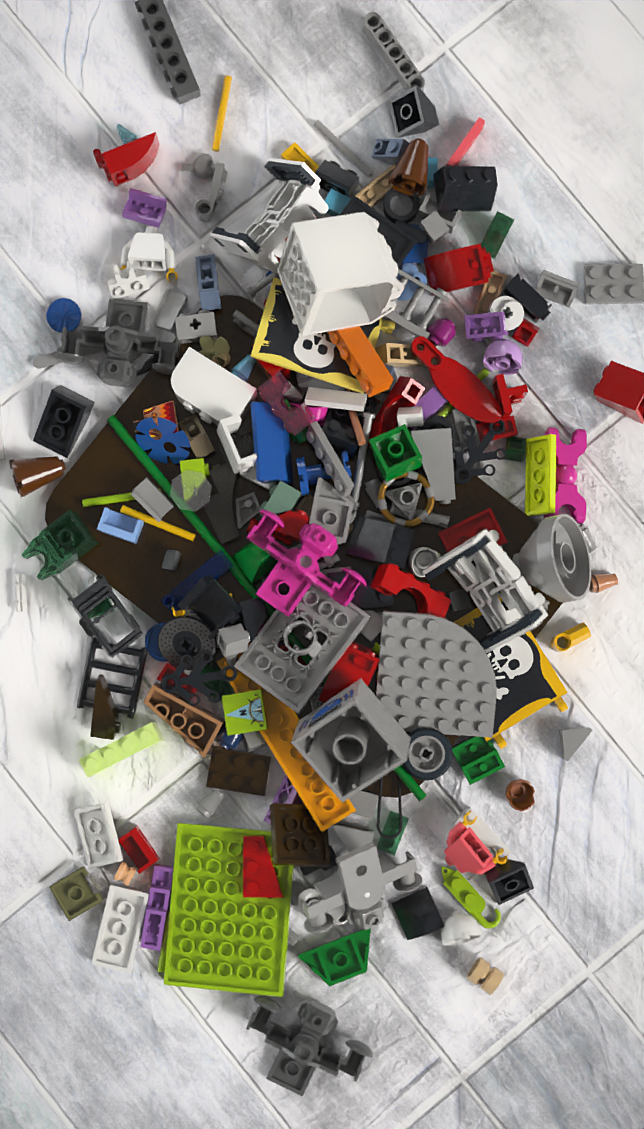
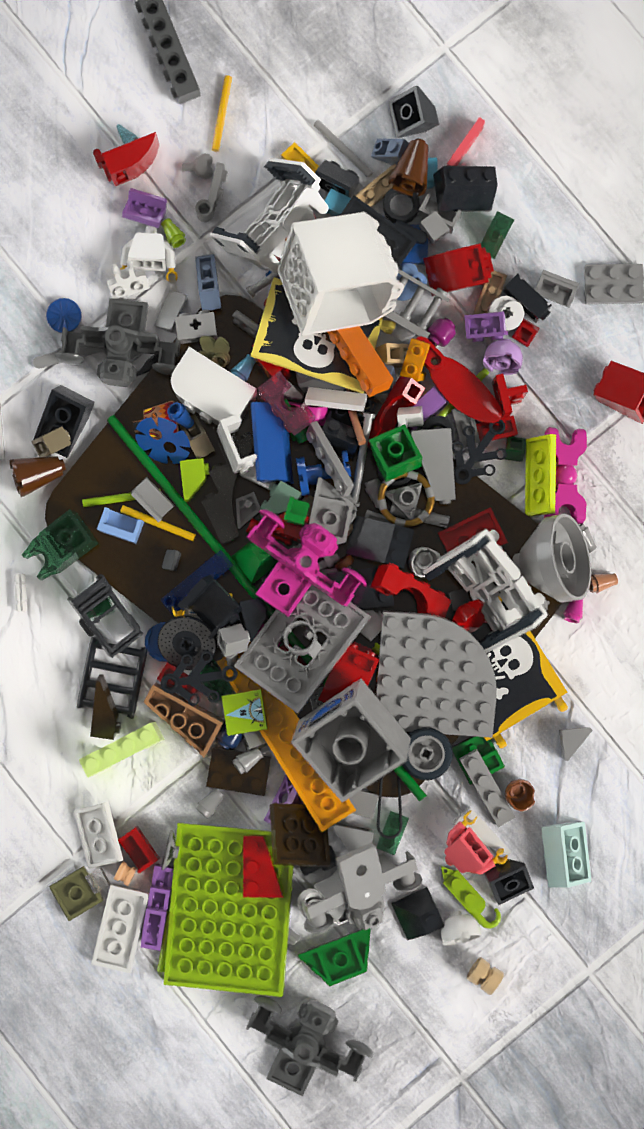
(51, 442): none -> dark tan slope
(171, 851): none -> light grey dish
(173, 234): none -> lime cone
(180, 415): none -> blue cone
(190, 490): clear piece -> none
(247, 760): none -> light grey cone
(296, 512): none -> green panel
(344, 562): none -> reddish brown tile
(391, 46): light grey beam -> none
(415, 360): none -> light orange bracket
(470, 615): none -> red piece
(487, 787): none -> light grey plate
(566, 855): none -> light aqua slope
(572, 637): yellow piece -> none
(574, 611): none -> dark pink cone

